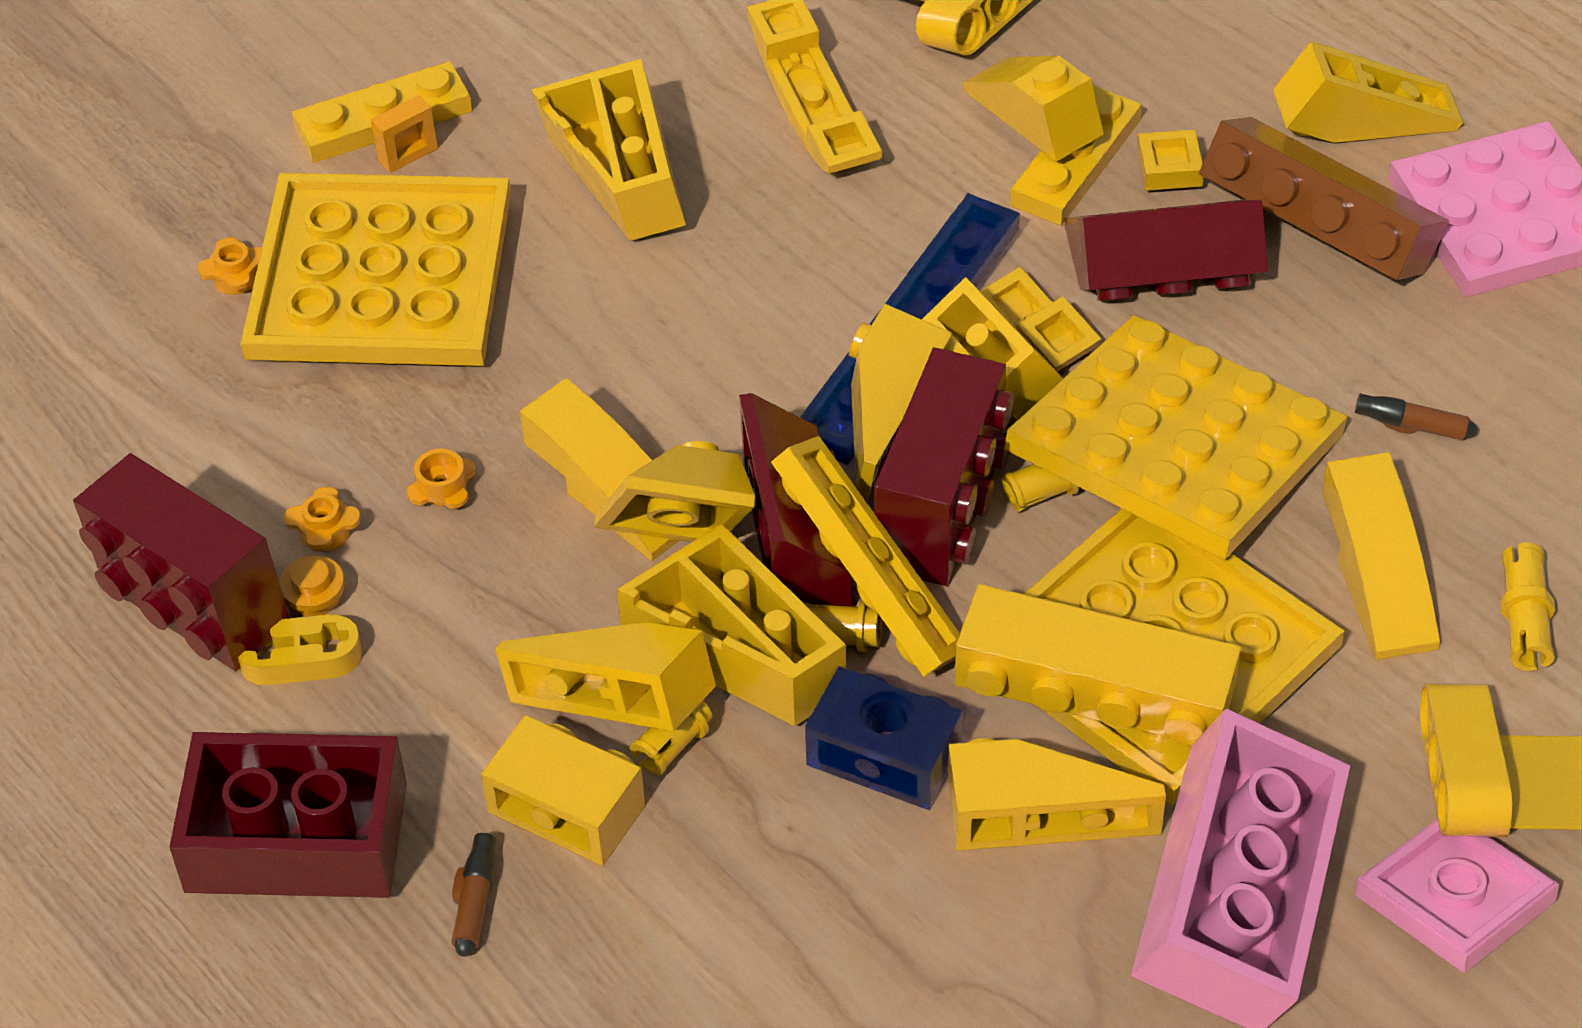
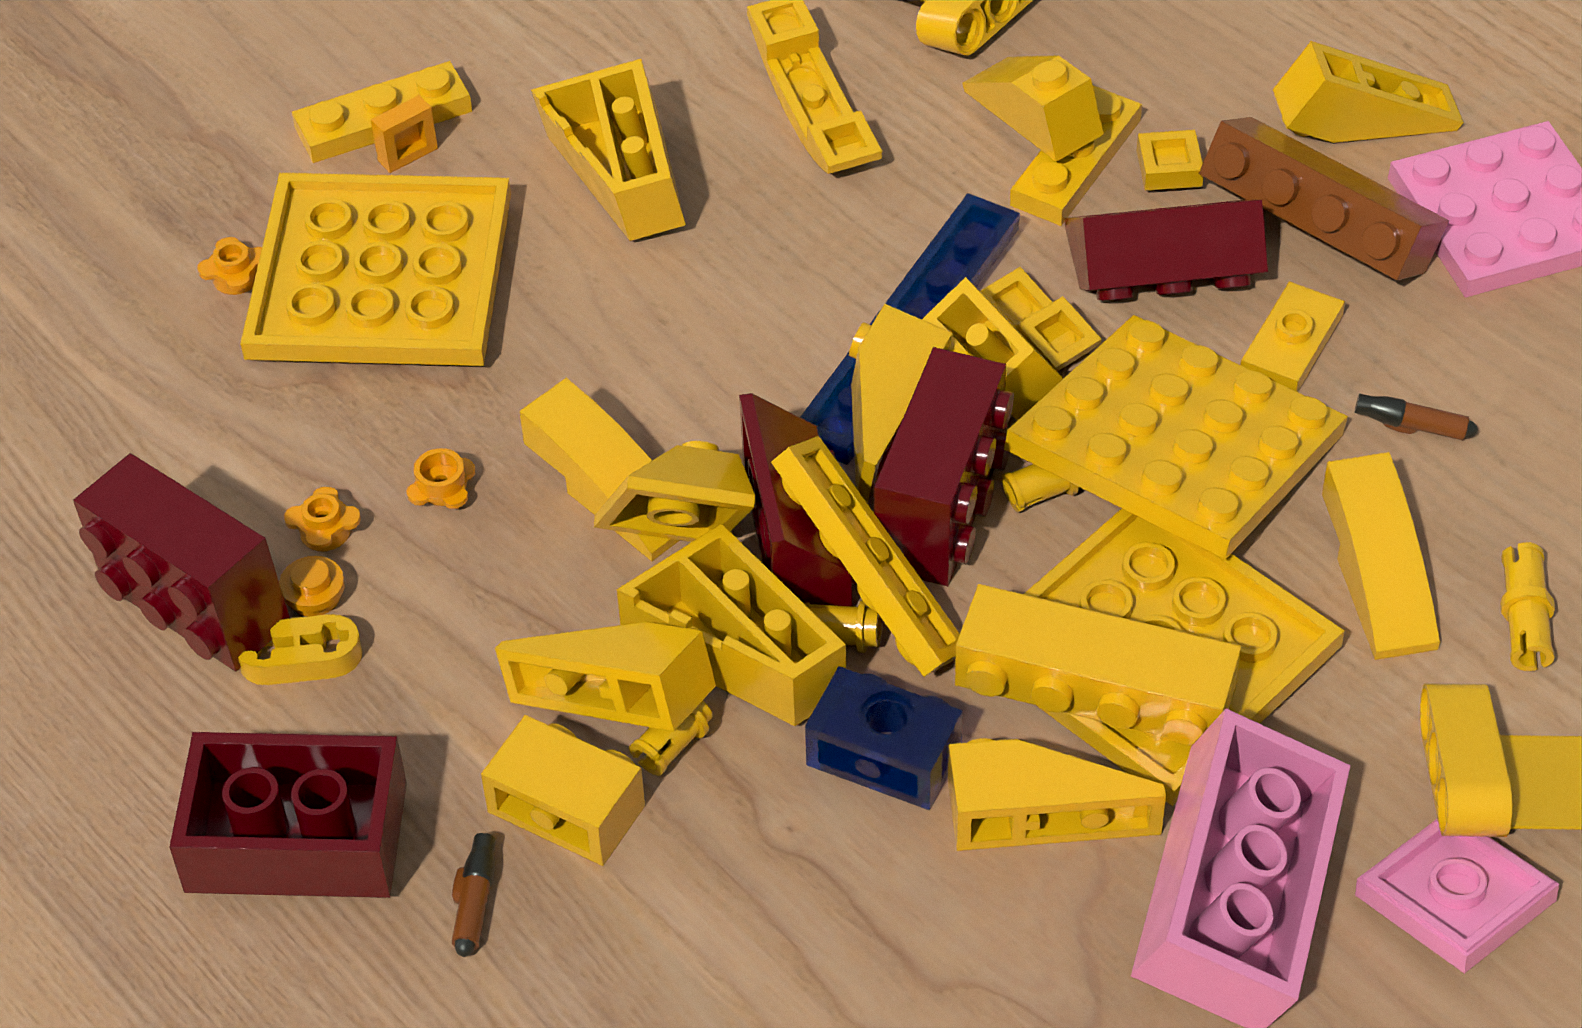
(1294, 335): none -> yellow plate

